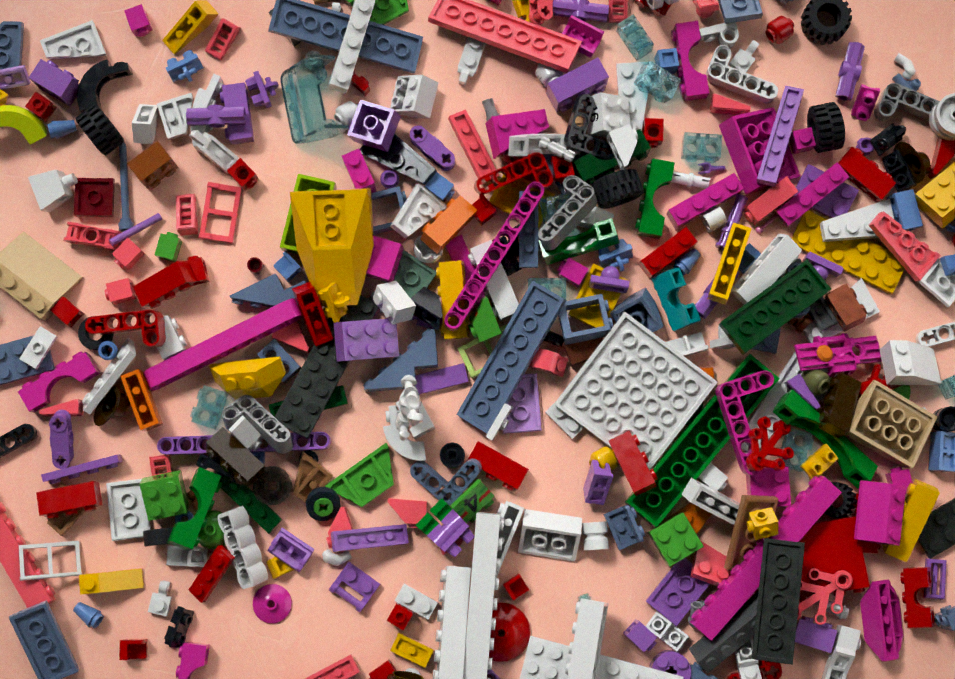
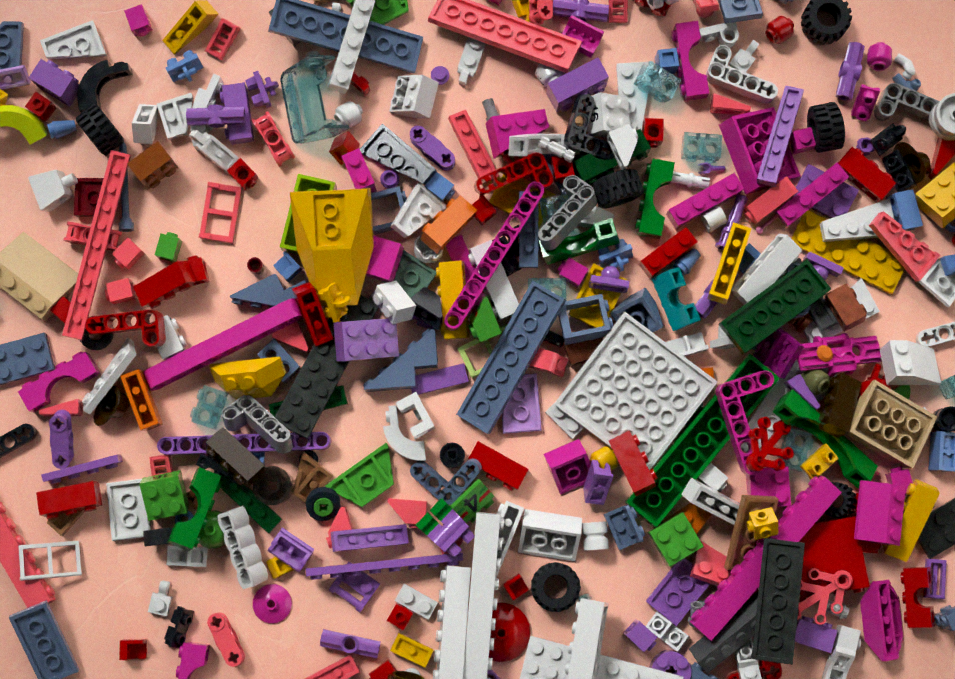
(38, 347): white plate -> none
(89, 615): medium blue cone -> none
(96, 245): none -> coral plate
(104, 352): medium blue cone -> none
(111, 581): yellow slope -> none
(135, 229): medium lavender bar -> none
(189, 226): coral slope -> none
(211, 573): red plate -> none
(226, 639): none -> coral piece
(246, 434): white slope -> none
(266, 127): none -> coral piece
(334, 559): white arm -> none
(337, 640): none -> medium lavender piece
(342, 145): none -> red panel
(373, 125): medium lavender brick -> none
(376, 566): none -> medium lavender plate
(409, 405): white piece -> none
(440, 74): none -> medium lavender plate
(500, 422): white plate -> none
(568, 466): none -> dark pink slope
(569, 597): none -> black tyre
(635, 37): clear light blue brick -> none
(778, 352): none -> magenta slope
(879, 56): none -> dark pink head

